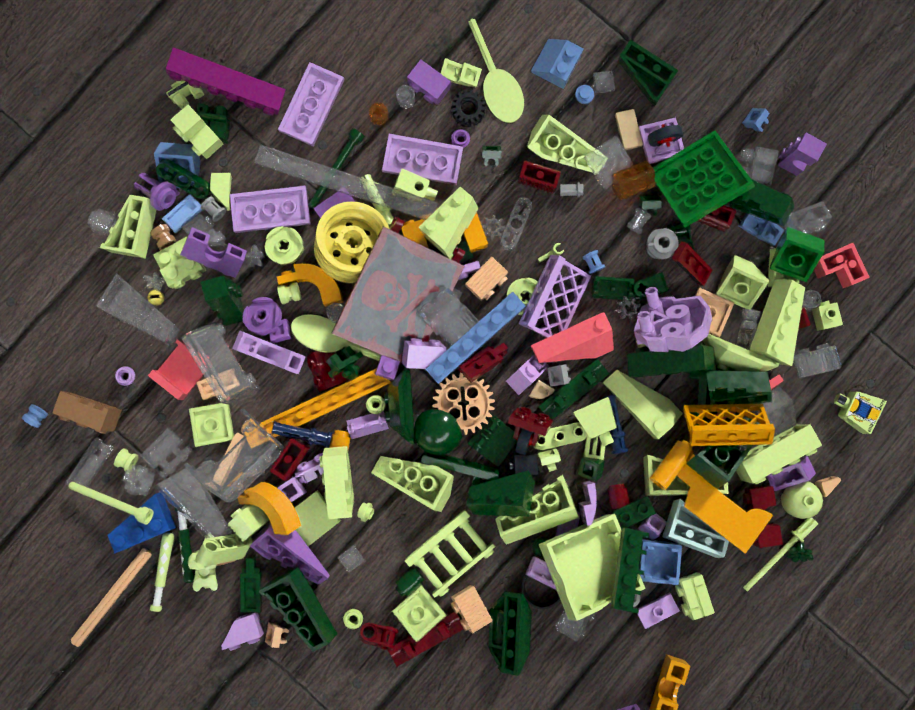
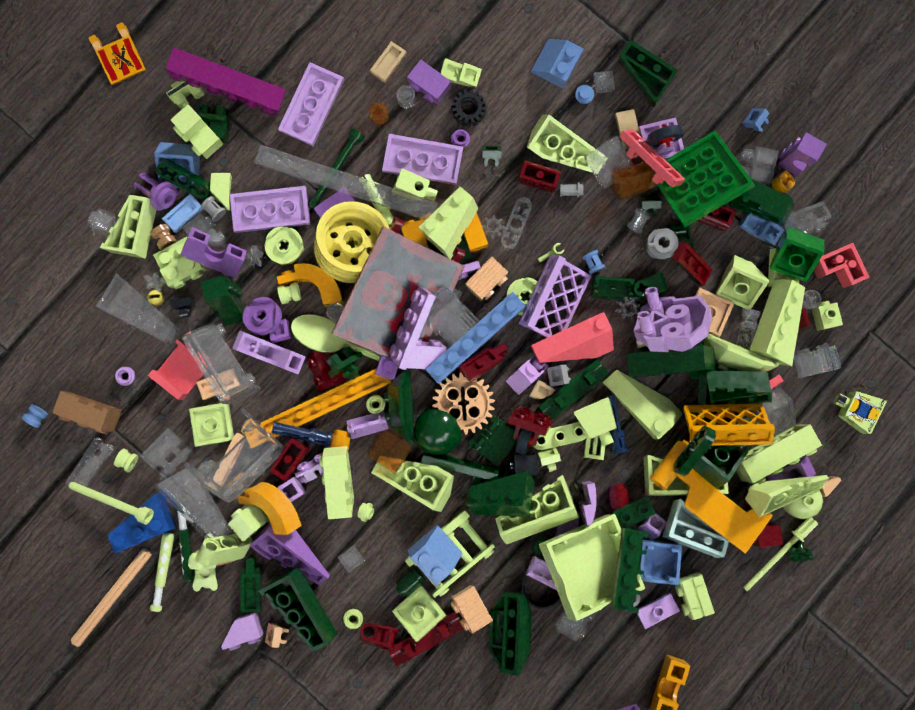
(120, 57): none -> flag
(138, 480): clear brick -> none
(183, 306): none -> black tile
(314, 518): yellowish green slope -> none
(388, 62): none -> tan tile
(390, 451): none -> clear orange piece
(412, 327): none -> lavender plate
(435, 555): none -> medium blue slope
(499, 88): yellowish green piece -> none
(591, 468): dark green slope -> none
(640, 147): none -> coral hinge
(694, 451): none -> dark green beam
(778, 493): none -> yellowish green wedge
(783, 182): none -> light orange beam

